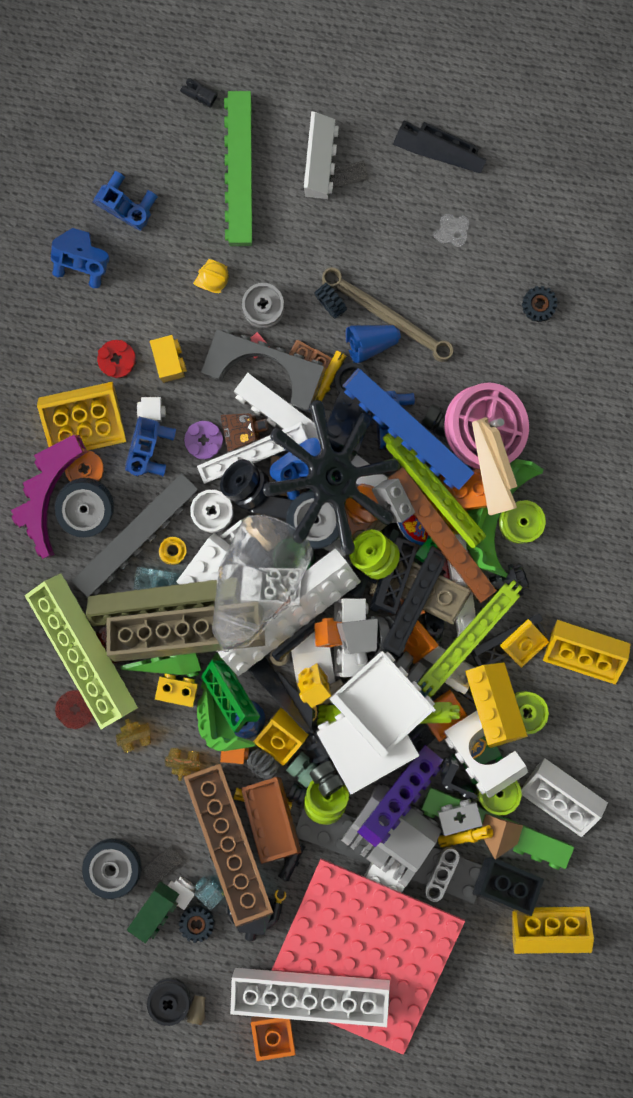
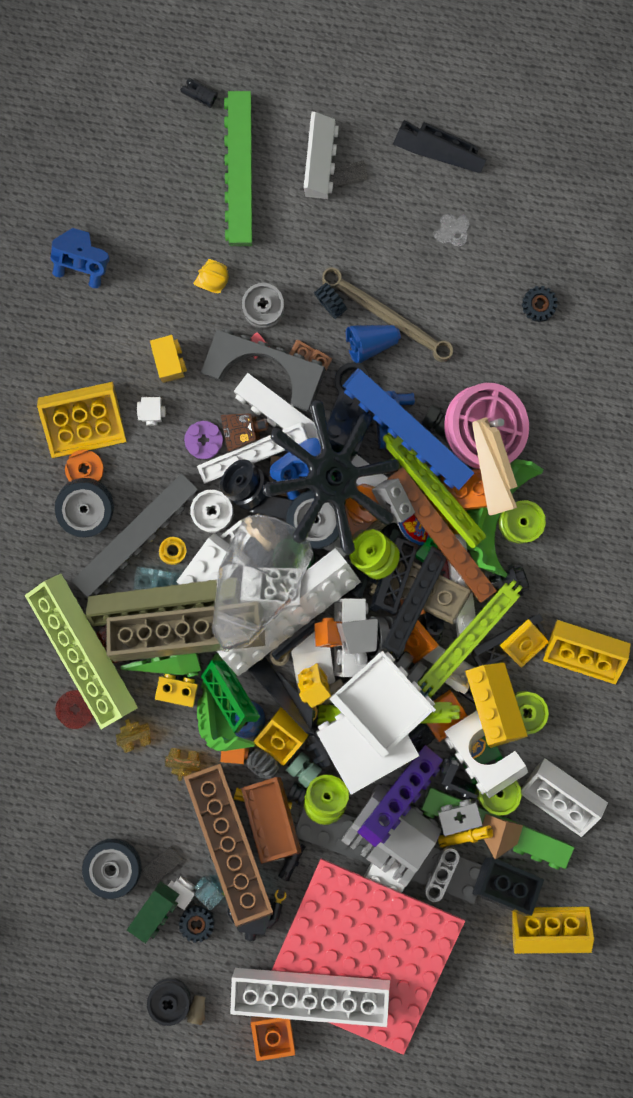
(39, 489): magenta arch -> none
(120, 348): red plate -> none
(123, 207): blue piece -> none
(142, 450): blue piece -> none
(326, 778): pearl dark grey wheel -> none
(330, 374): yellow pin -> none

